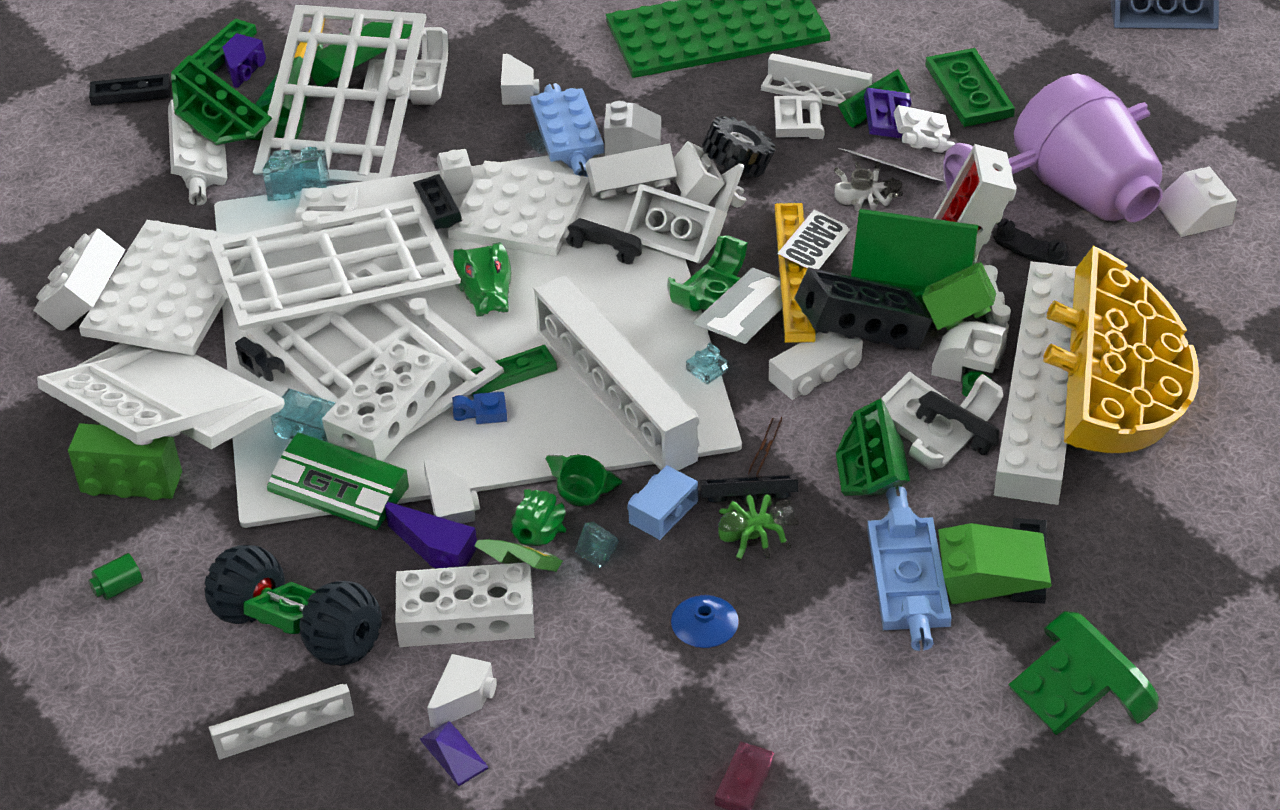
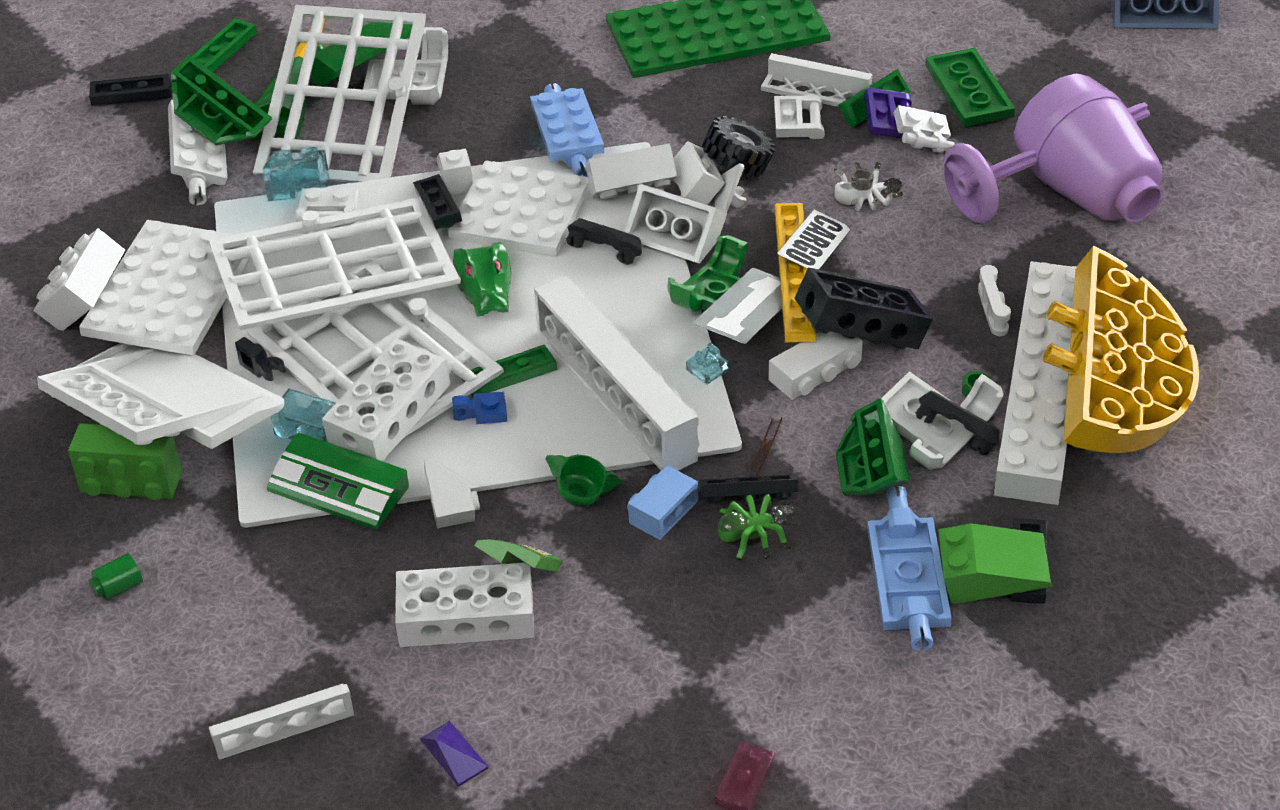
(243, 57): dark purple slope -> none
(334, 621): black plate -> none
(435, 539): dark purple slope -> none
(461, 690): white slope -> none
(517, 82): white slope -> none
(537, 518): green piece -> none
(596, 544): clear light blue tile -> none
(630, 128): light grey wedge -> none
(704, 630): blue dish -> none
(890, 164): white sticker -> none
(911, 249): green slope -> none
(959, 296): bright green brick -> none
(969, 346): white brick -> none
(980, 192): white brick -> none
(1027, 246): black piece -> none
(1079, 673): green piece -> none
(1198, 202): white slope -> none

